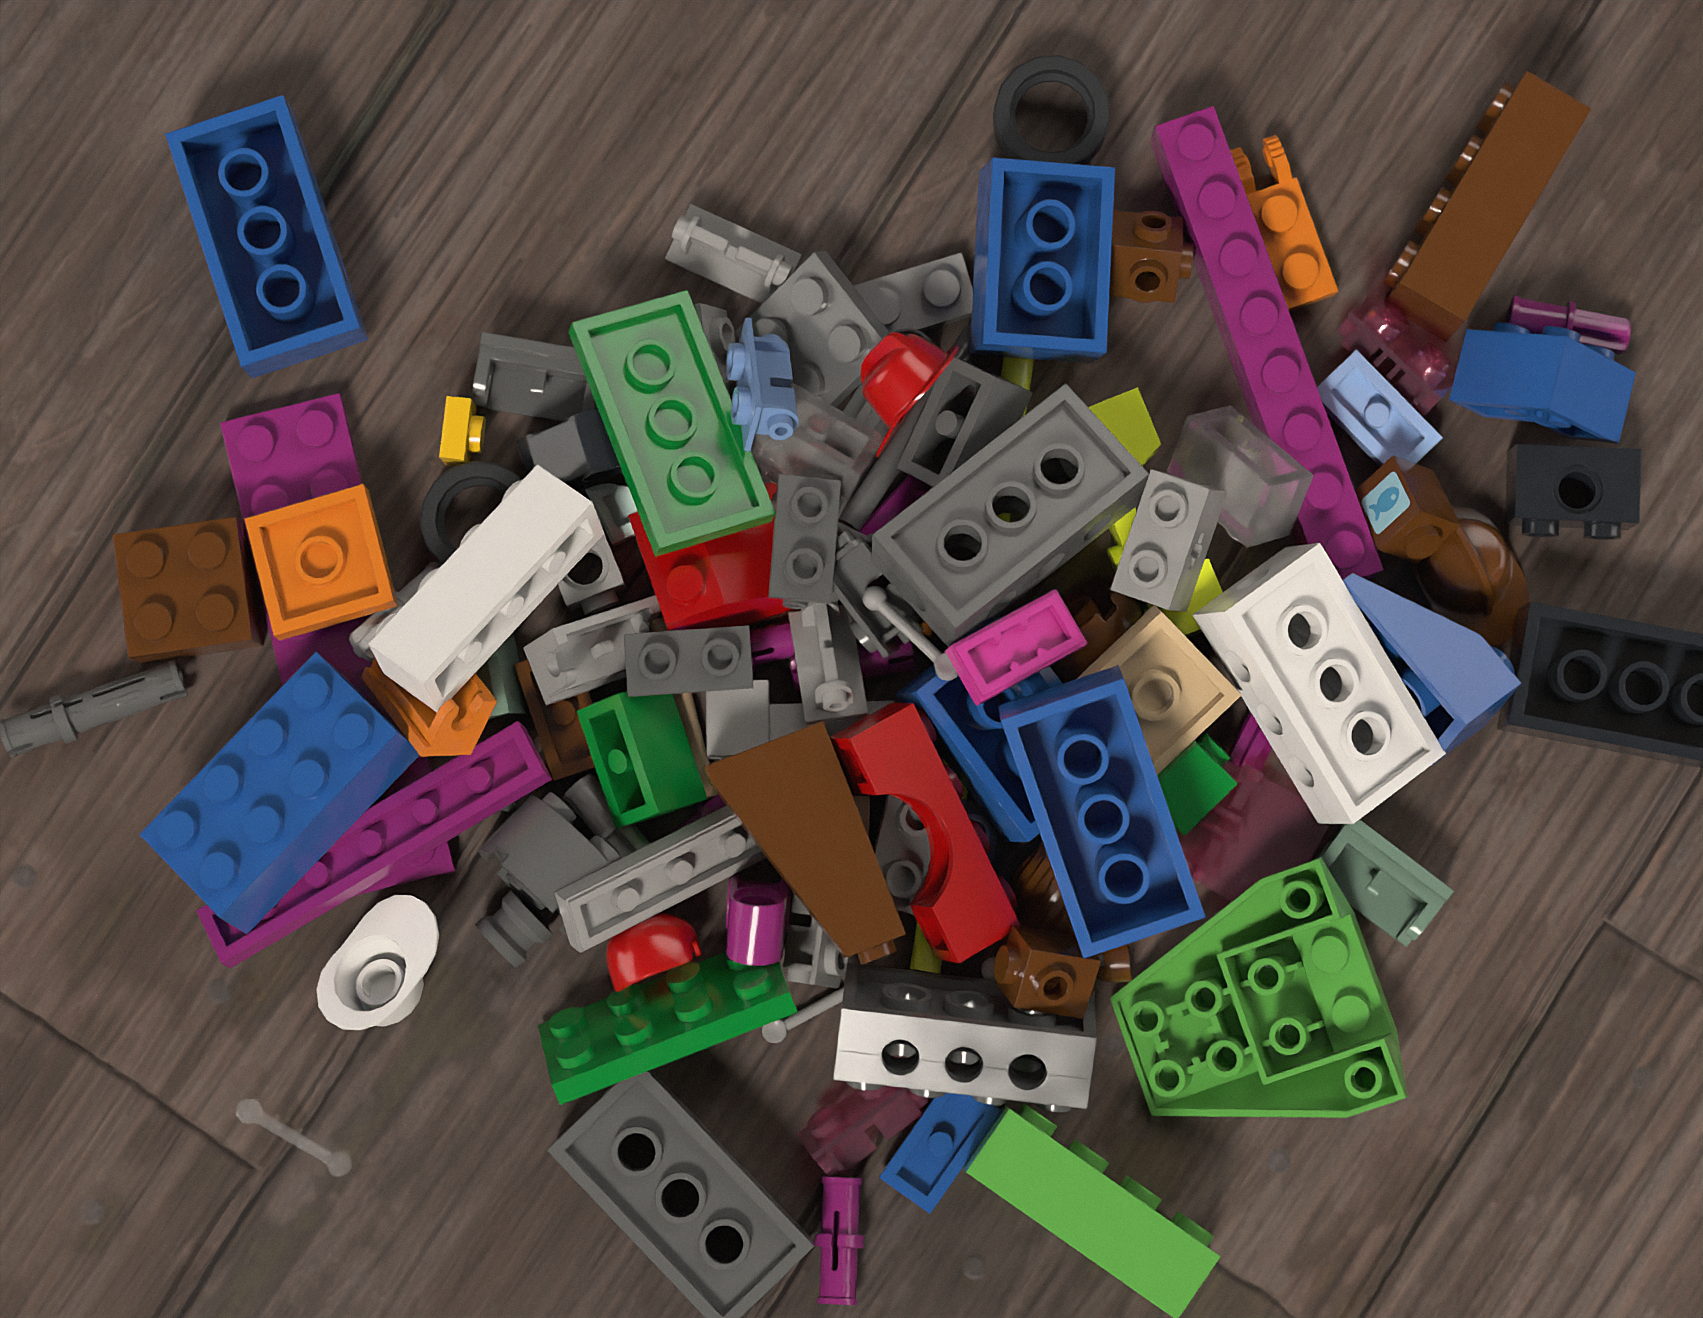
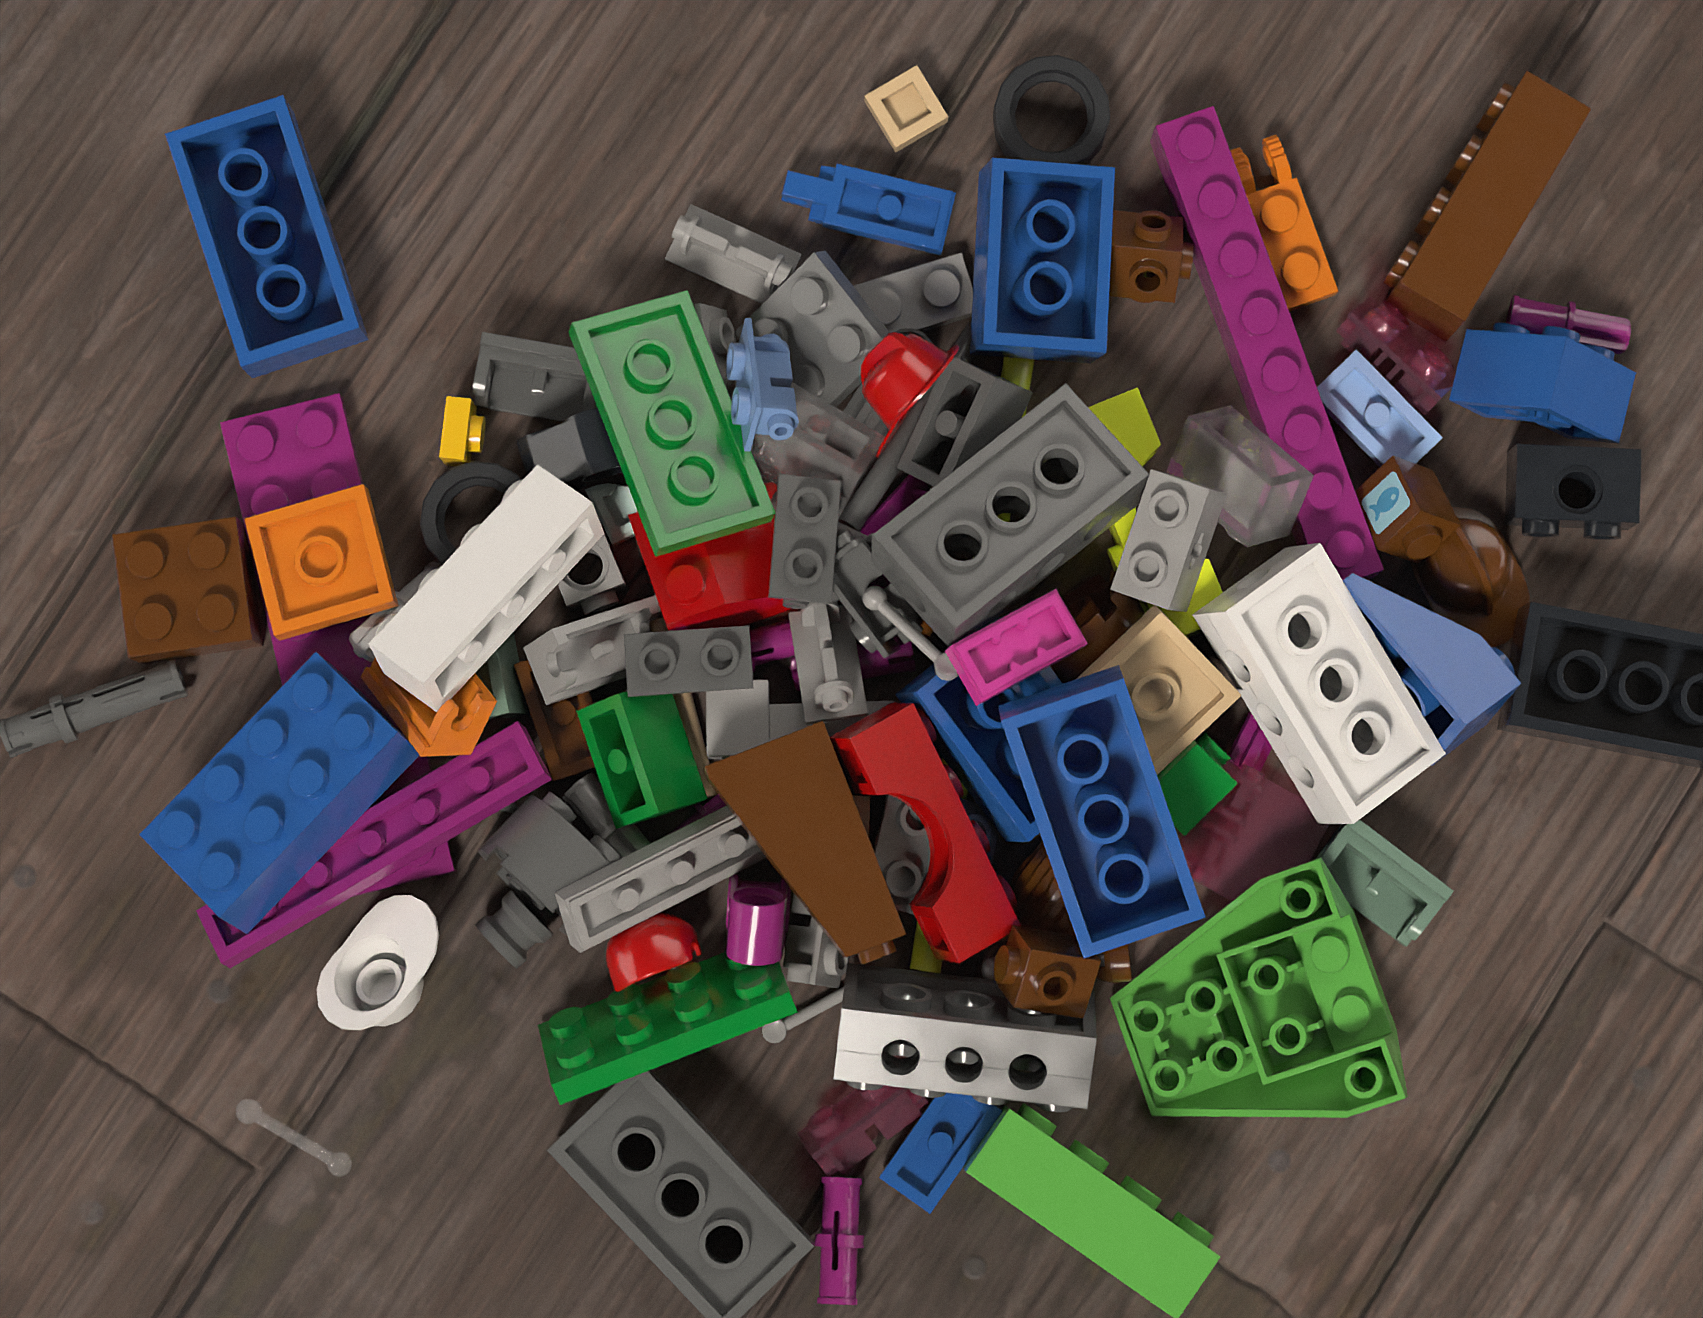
(874, 206): none -> blue hinge
(906, 108): none -> tan plate

